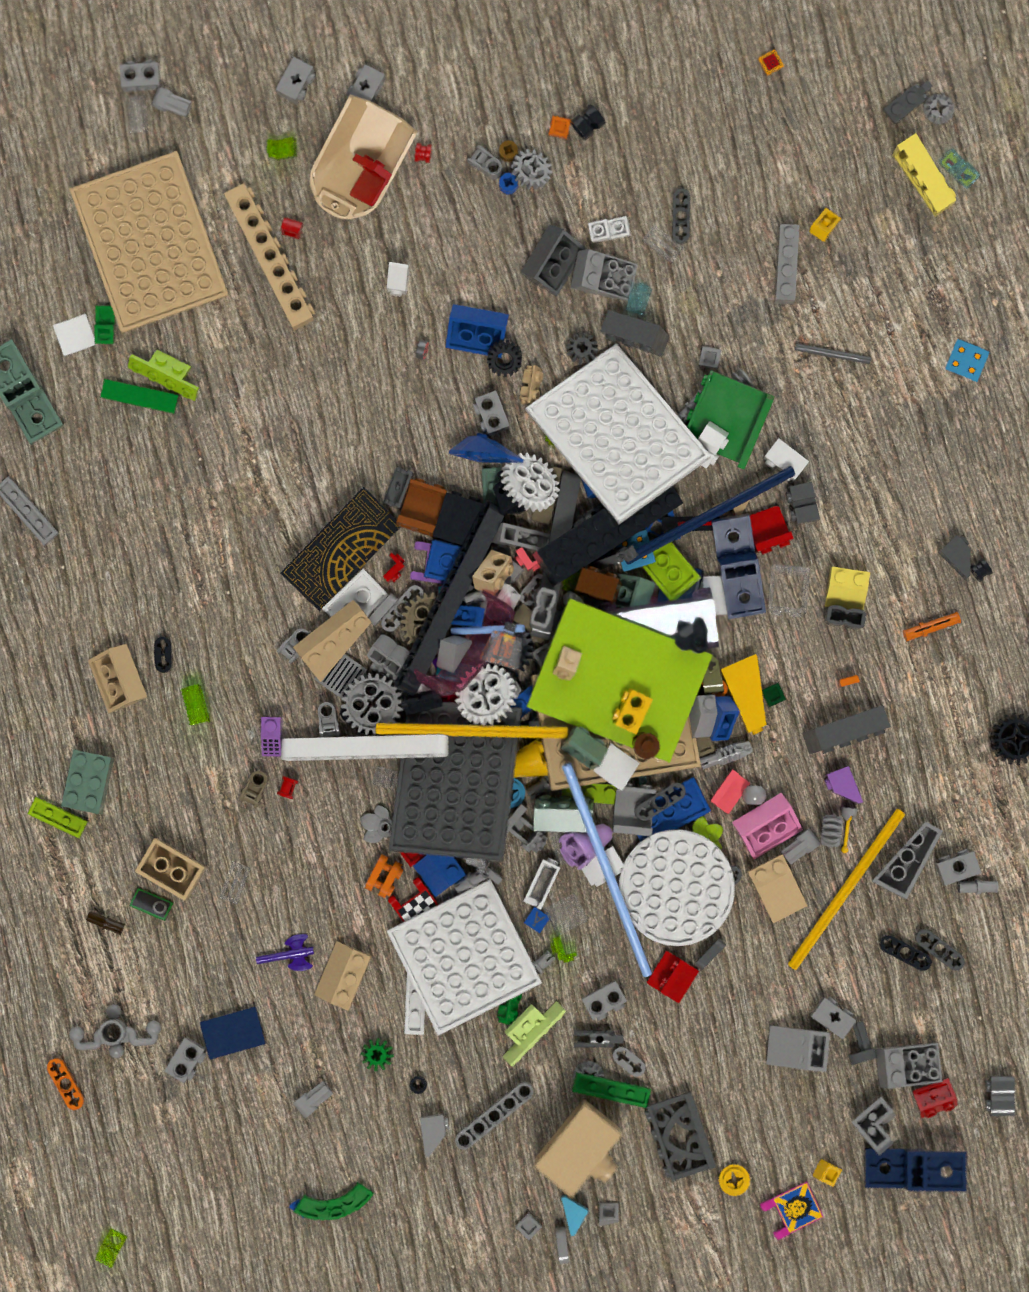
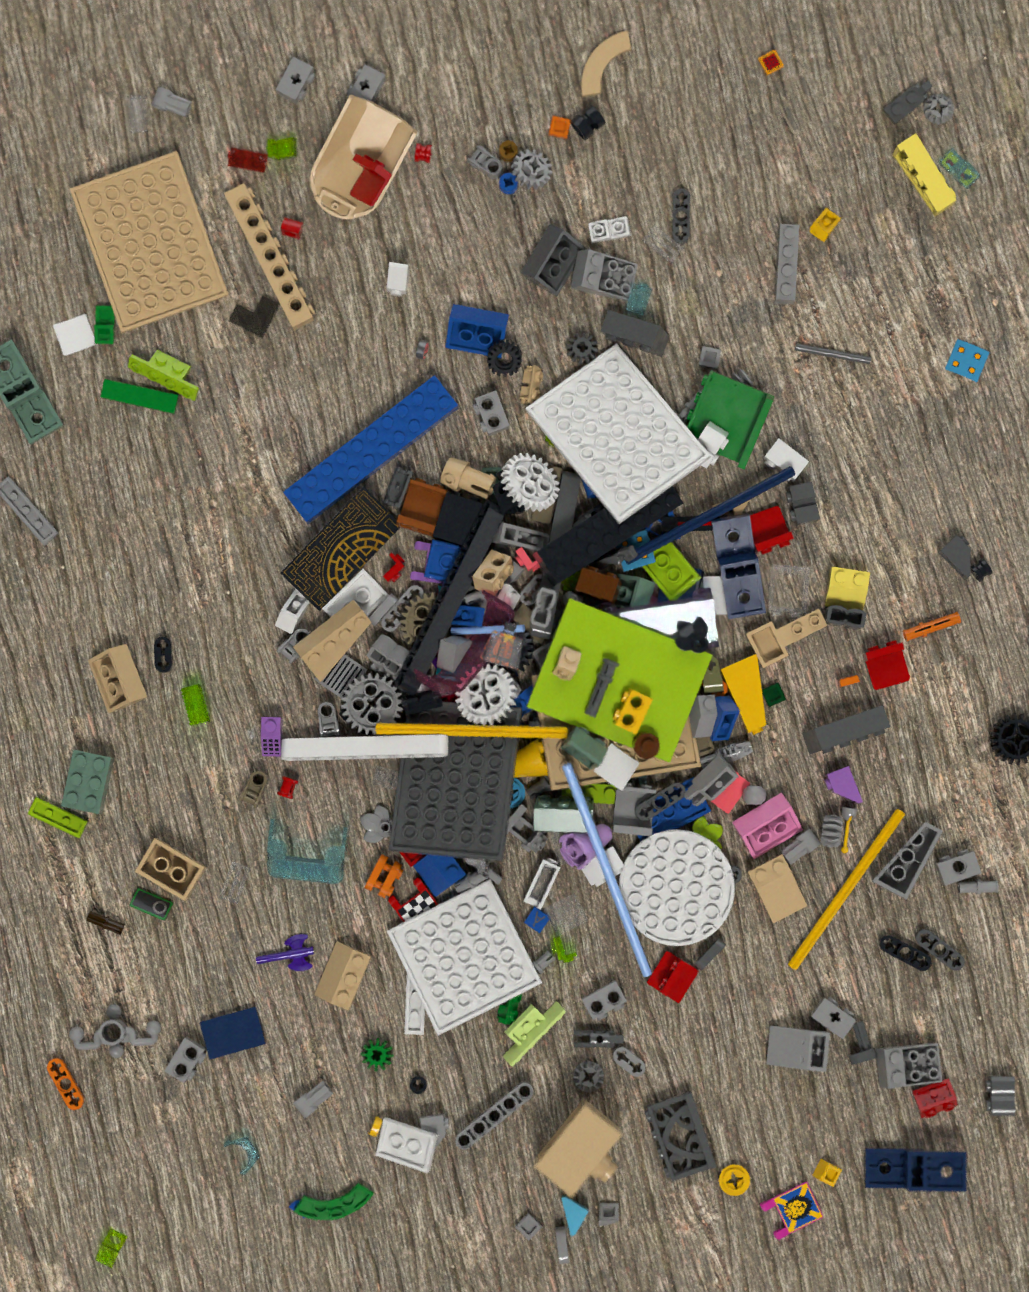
(140, 82): light grey brick -> none
(247, 160): none -> clear red hinge
(249, 1148): none -> clear light blue helmet
(257, 321): none -> clear smoke tile
(292, 612): none -> white slope
(329, 870): none -> clear light blue windscreen
(371, 449): none -> blue brick
(375, 1126): none -> yellow tile
(406, 1145): none -> white tile
(459, 475): none -> tan piece
(484, 450): blue wedge -> none
(599, 60): none -> tan tile
(604, 678): none -> dark grey pin
(611, 1090): green tile -> none
(711, 781): none -> light grey hinge
(770, 642): none -> tan plate
(871, 1124): light grey brick -> none
(886, 665): none -> red bracket

